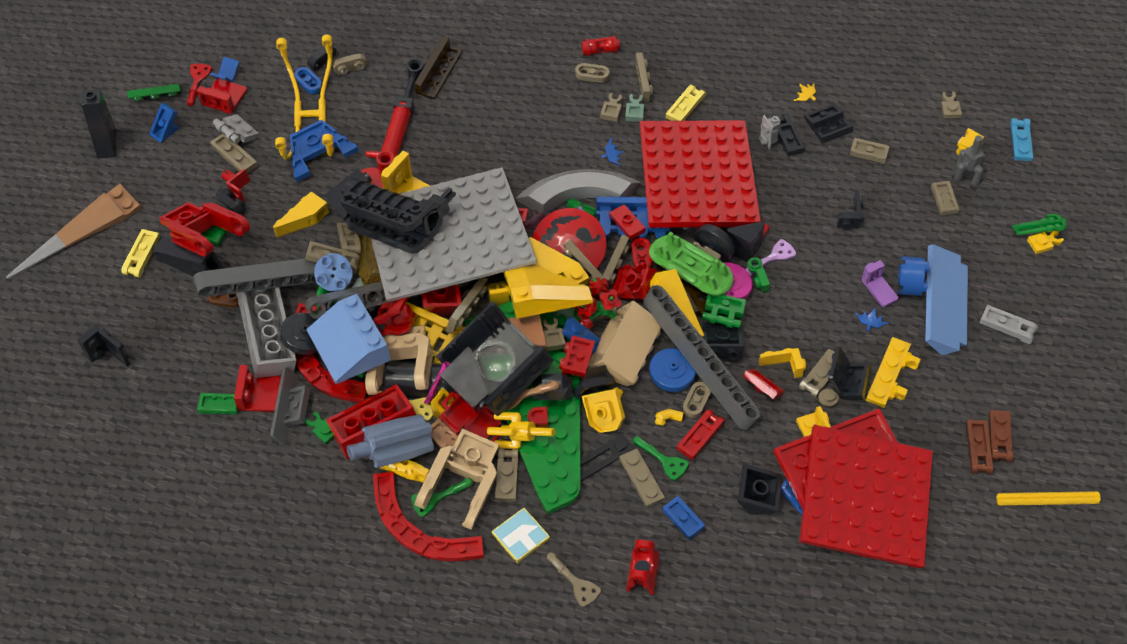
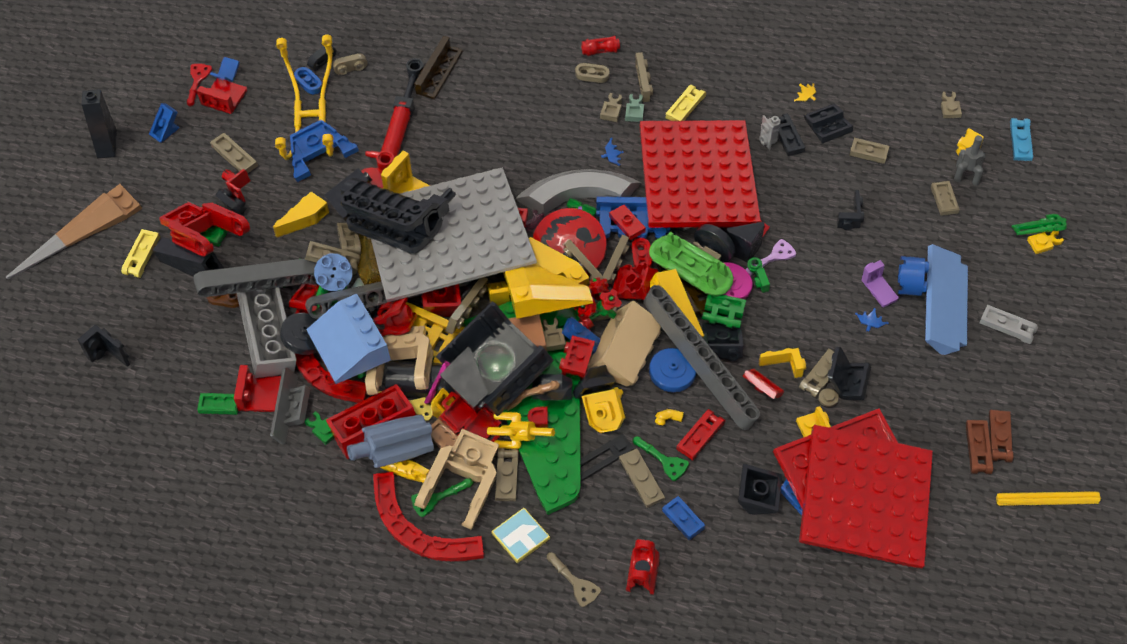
(154, 92): green plate -> none
(236, 129): light grey plate -> none
(302, 295): none -> red tile
(695, 400): dark tan plate -> none
(884, 384): yellow hinge -> none

